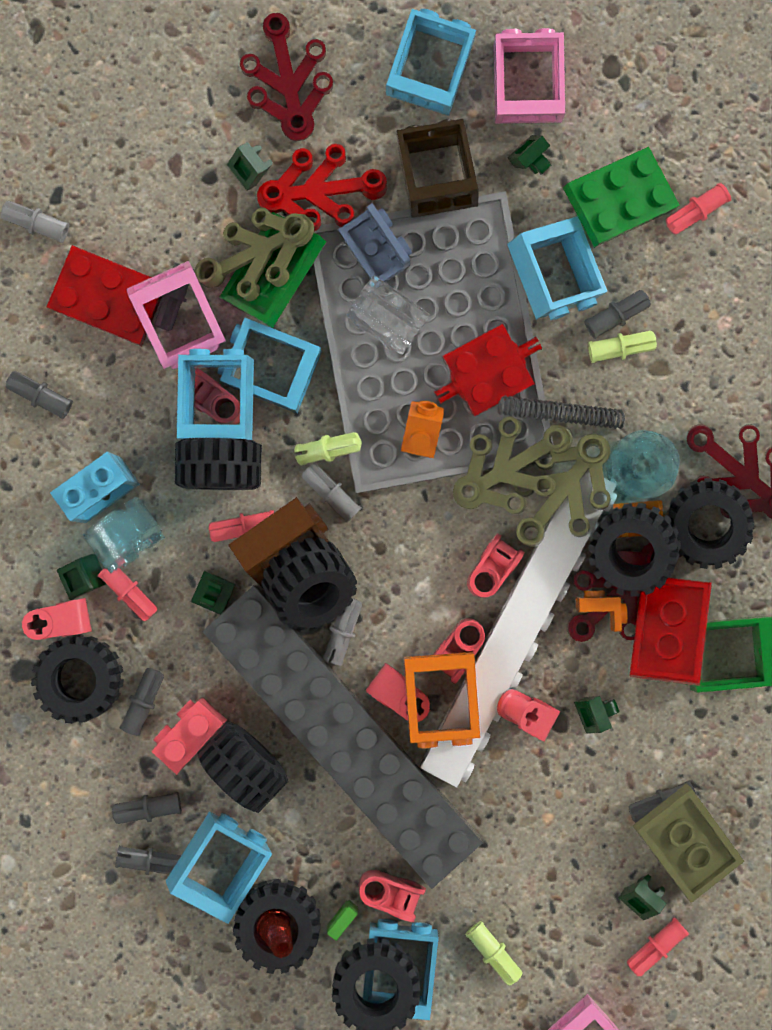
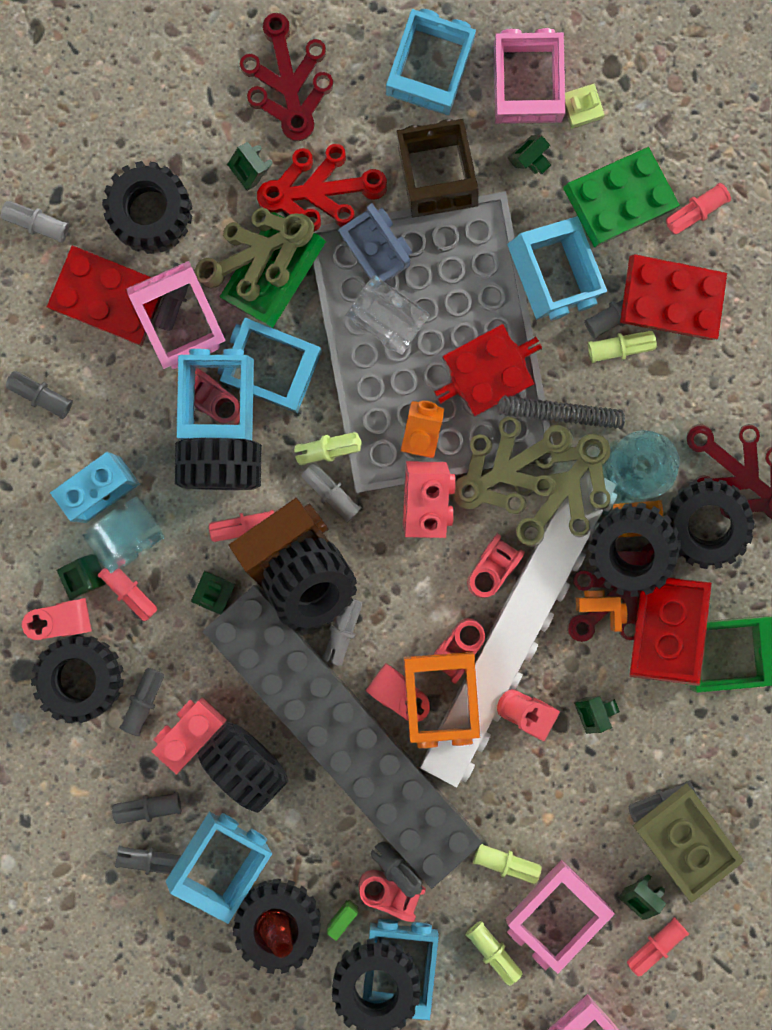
(128, 188): none -> black tyre
(397, 869): none -> dark grey axle
(427, 498): none -> coral brick
(507, 864): none -> yellowish green axle
(531, 902): none -> bright pink window
(583, 106): none -> yellowish green tile
(673, 297): none -> red plate

